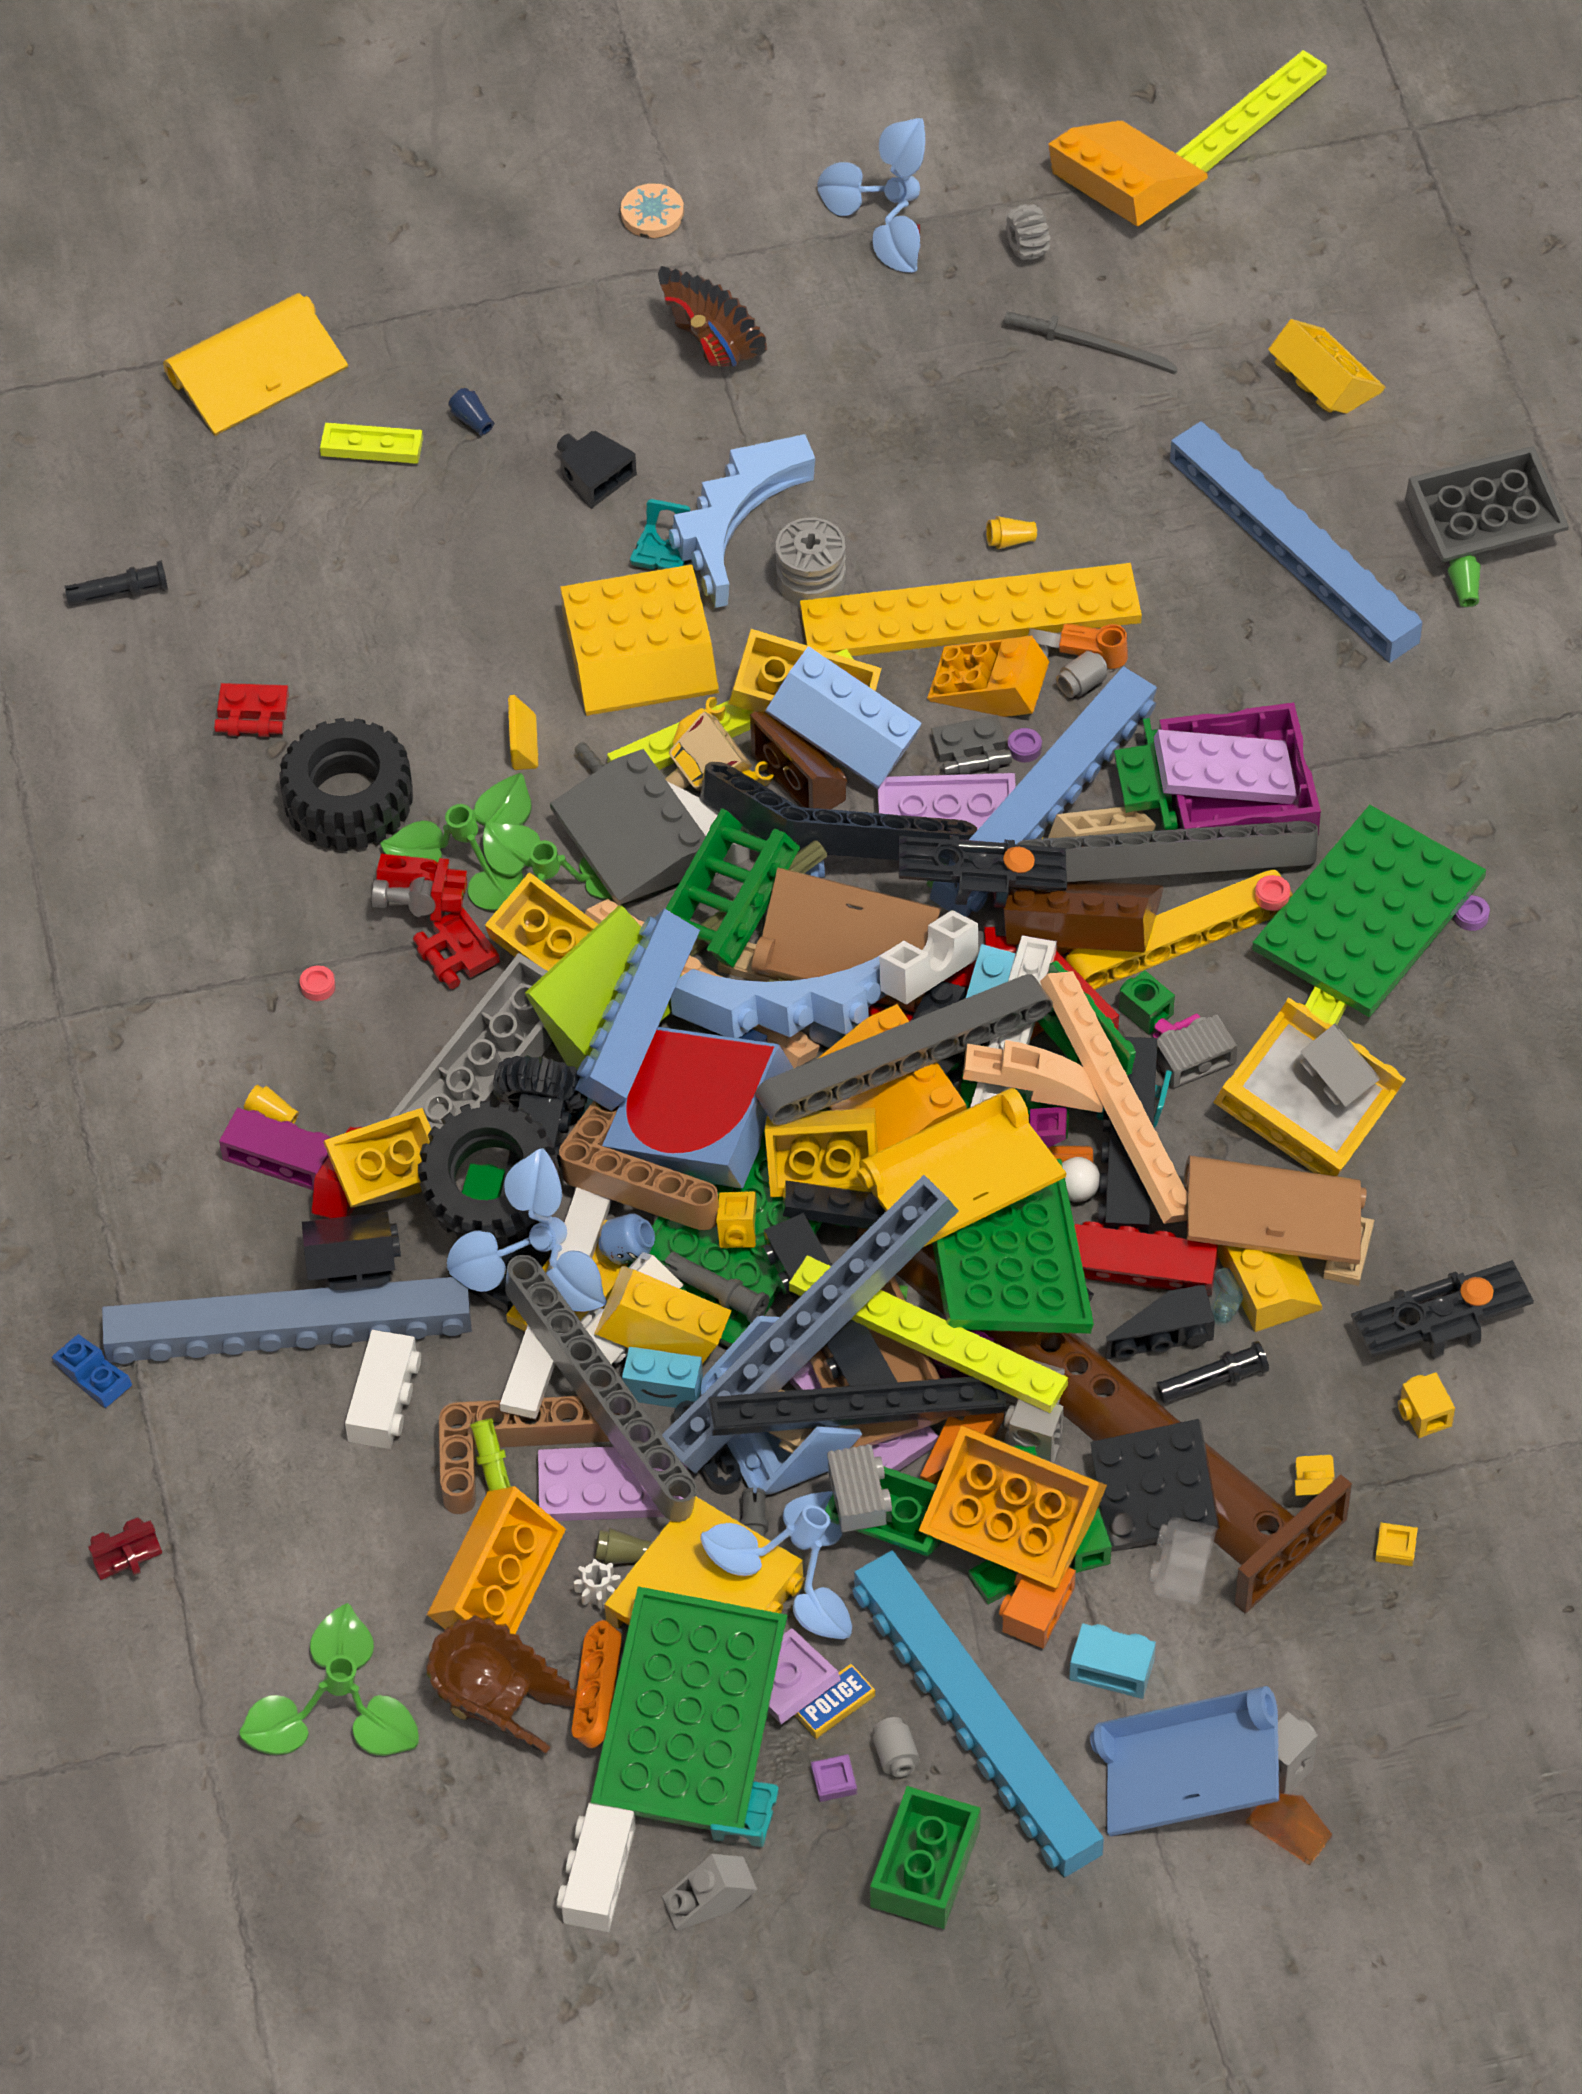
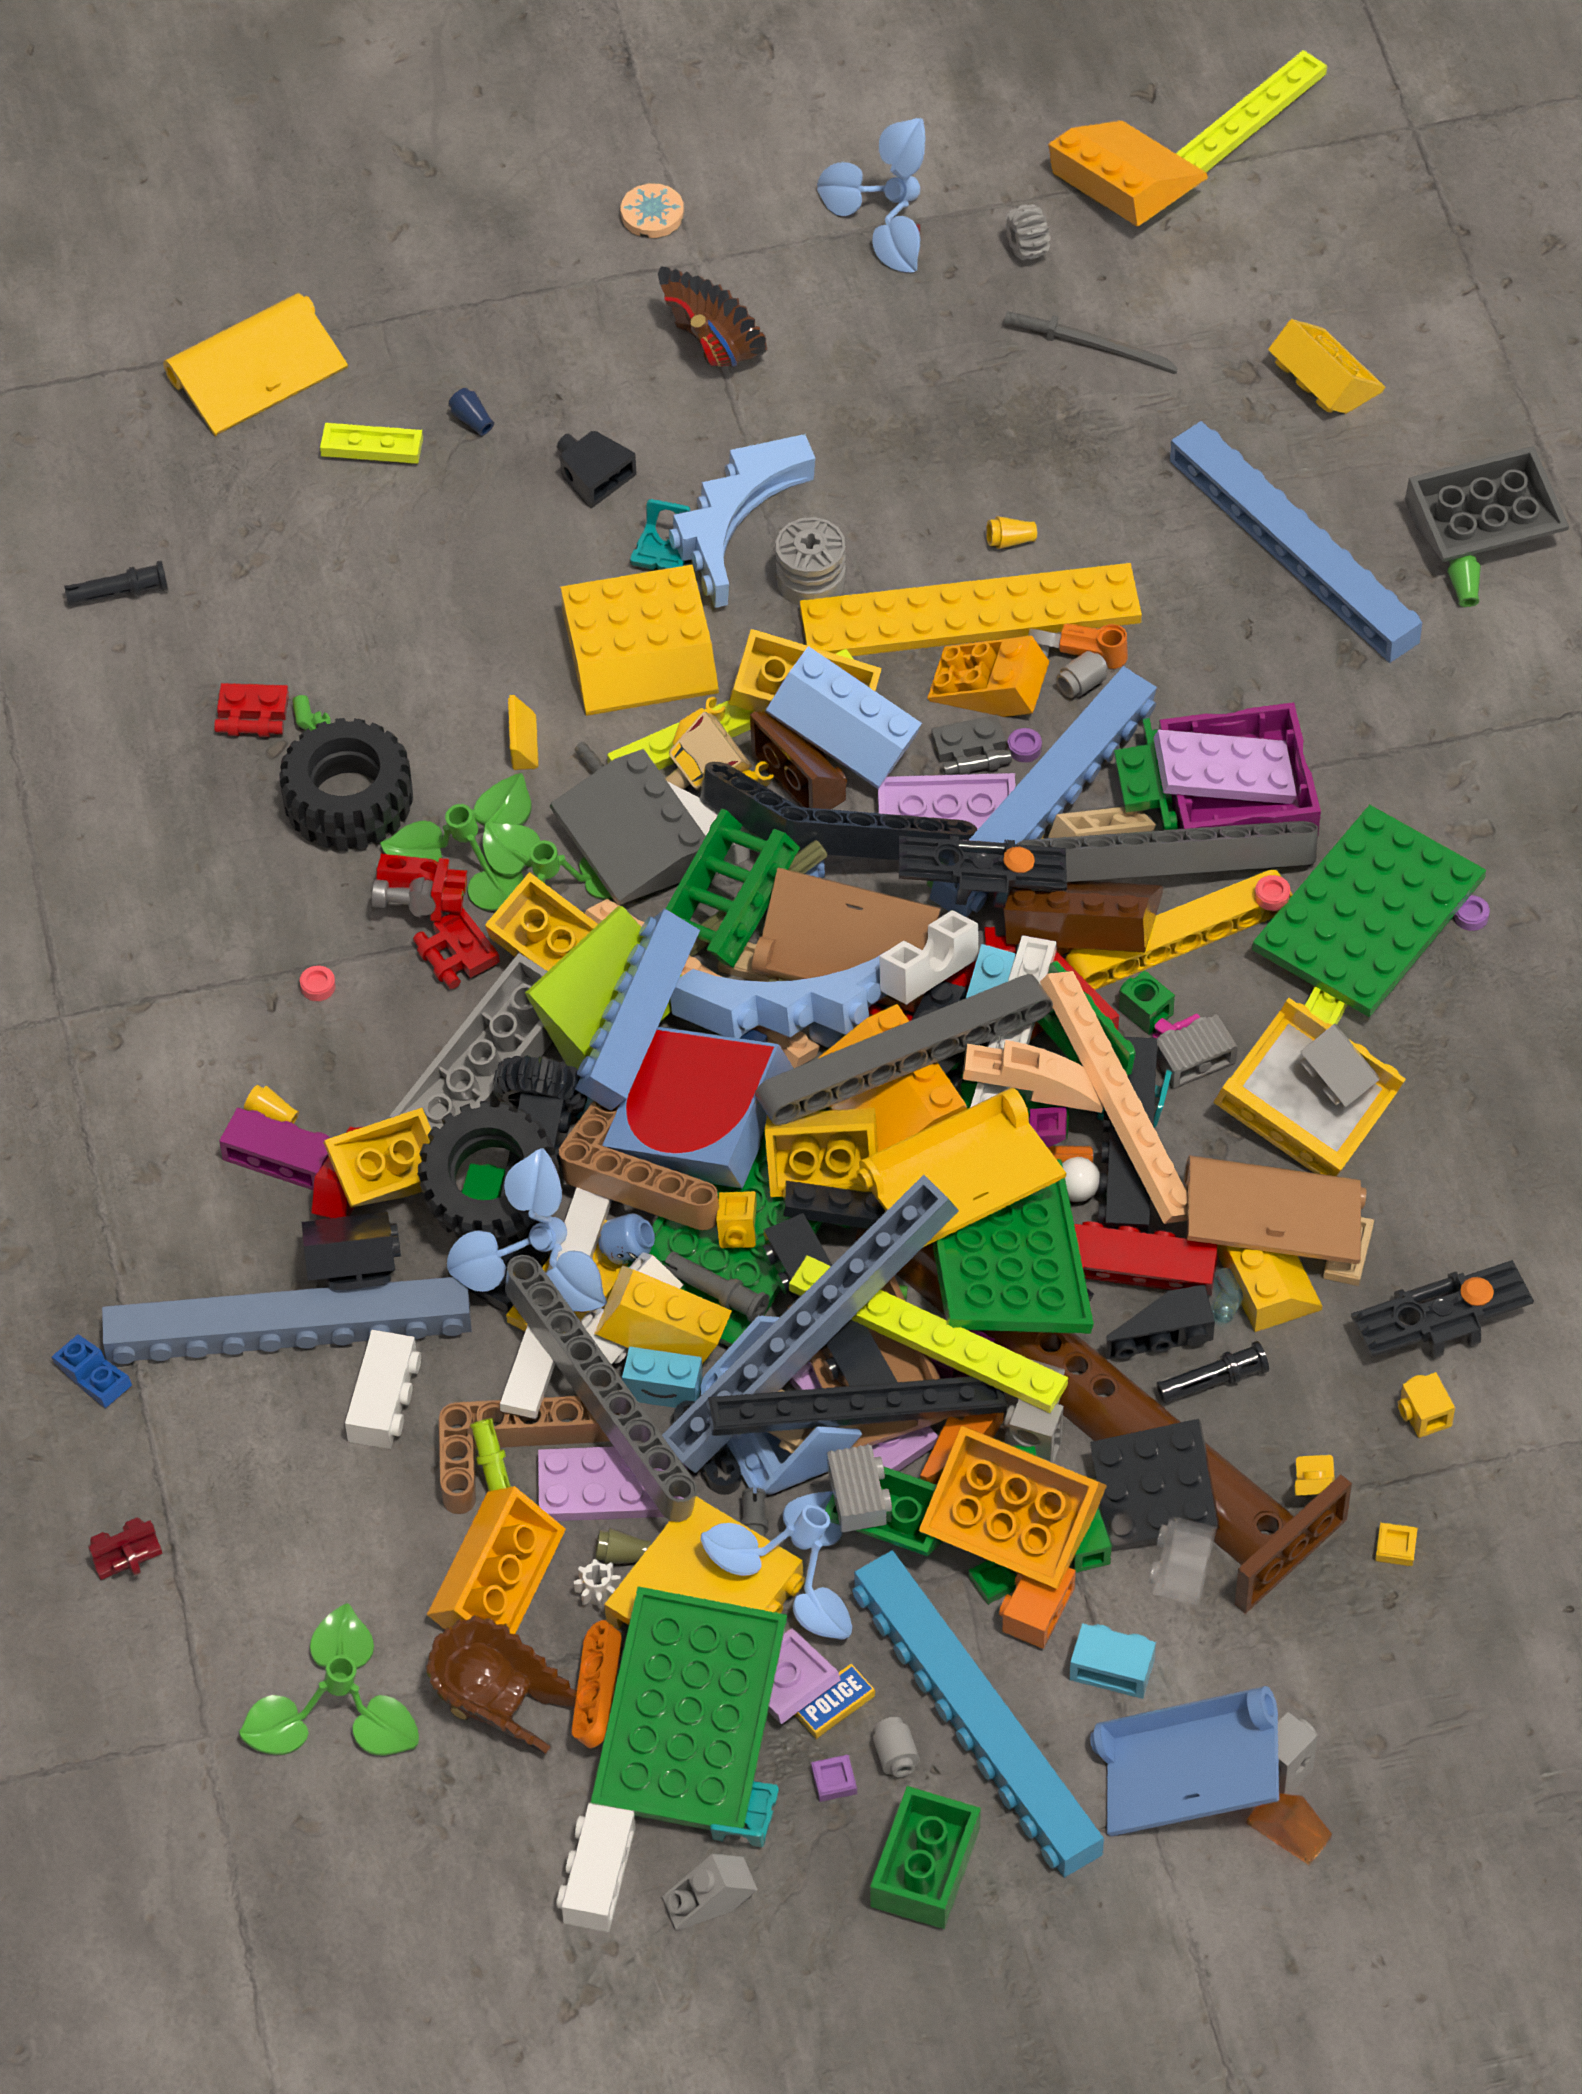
(304, 717): none -> bright green arm

